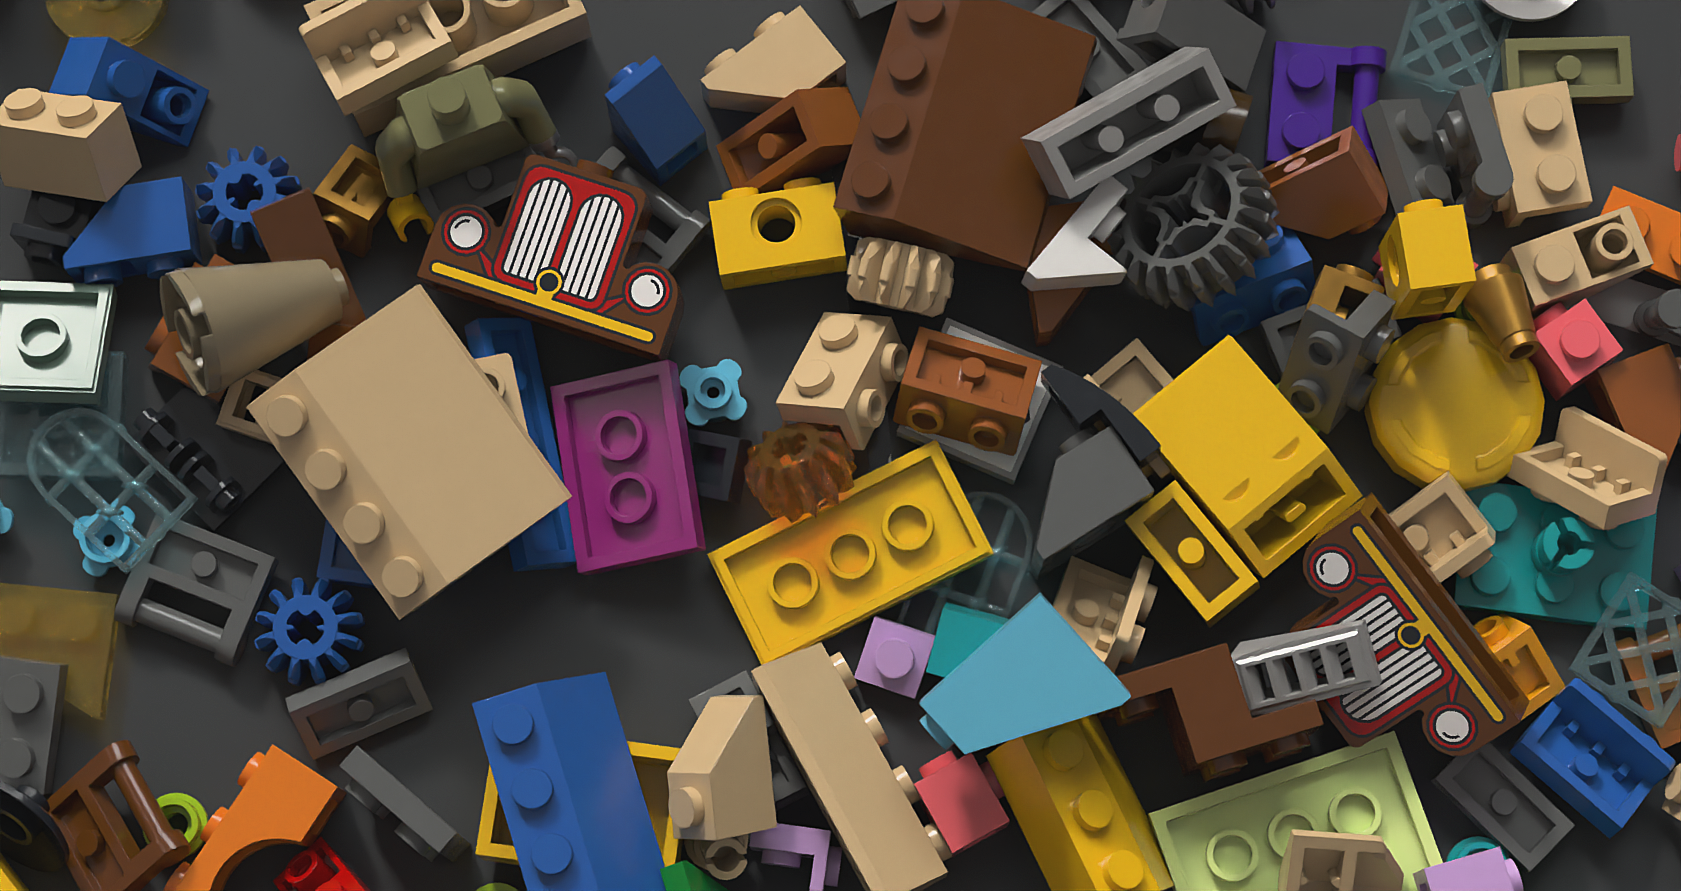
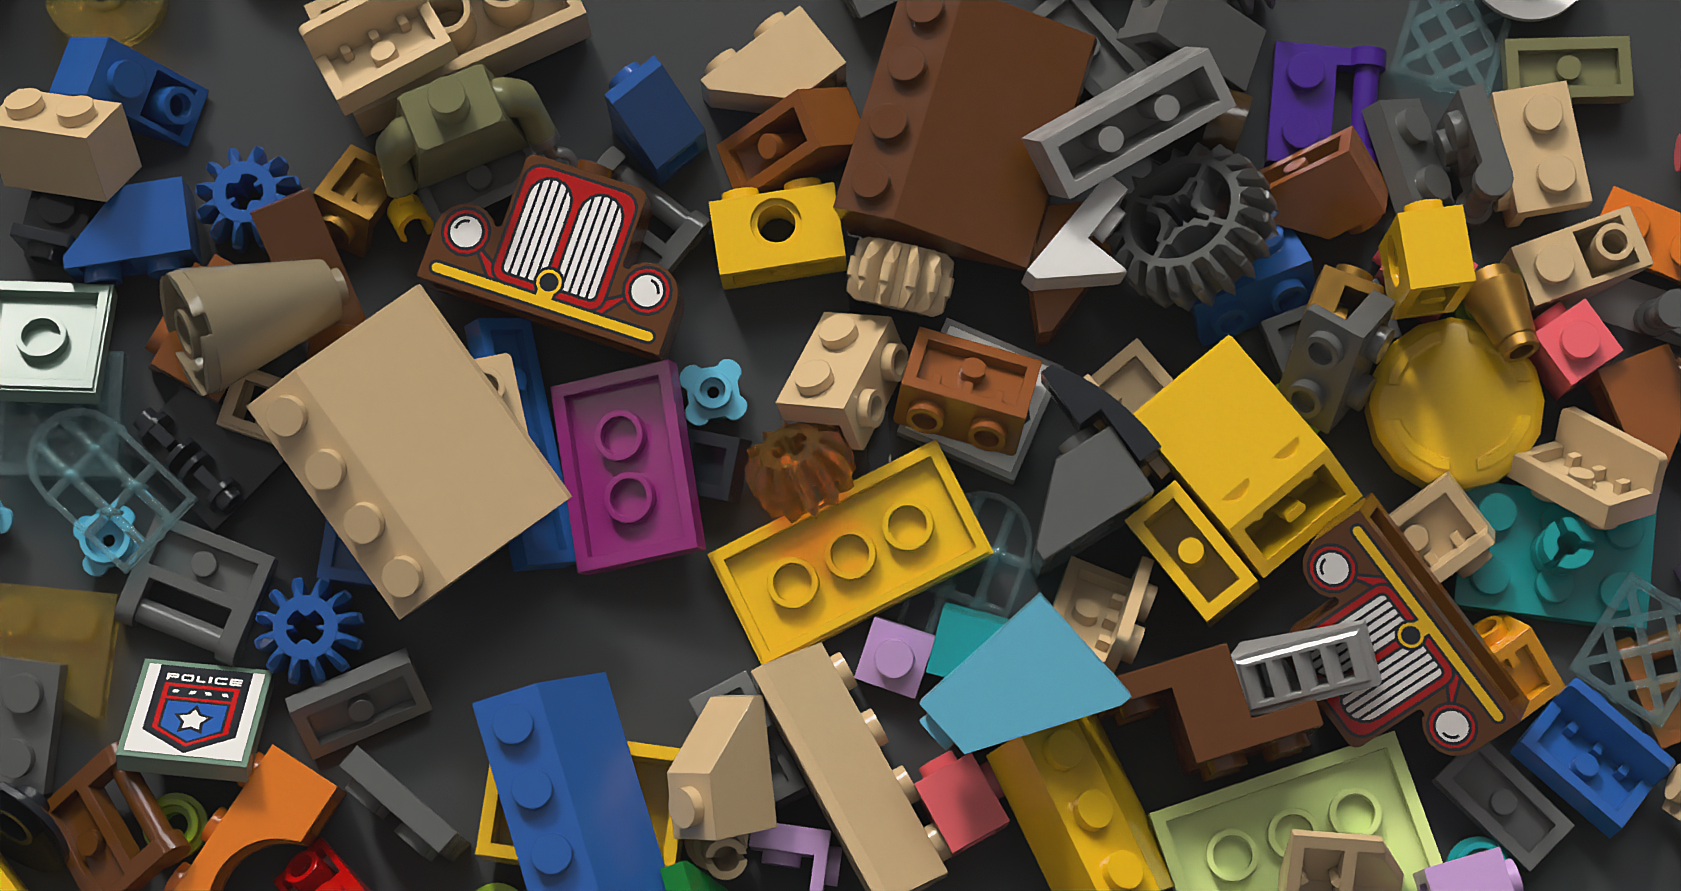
(195, 720): none -> tile

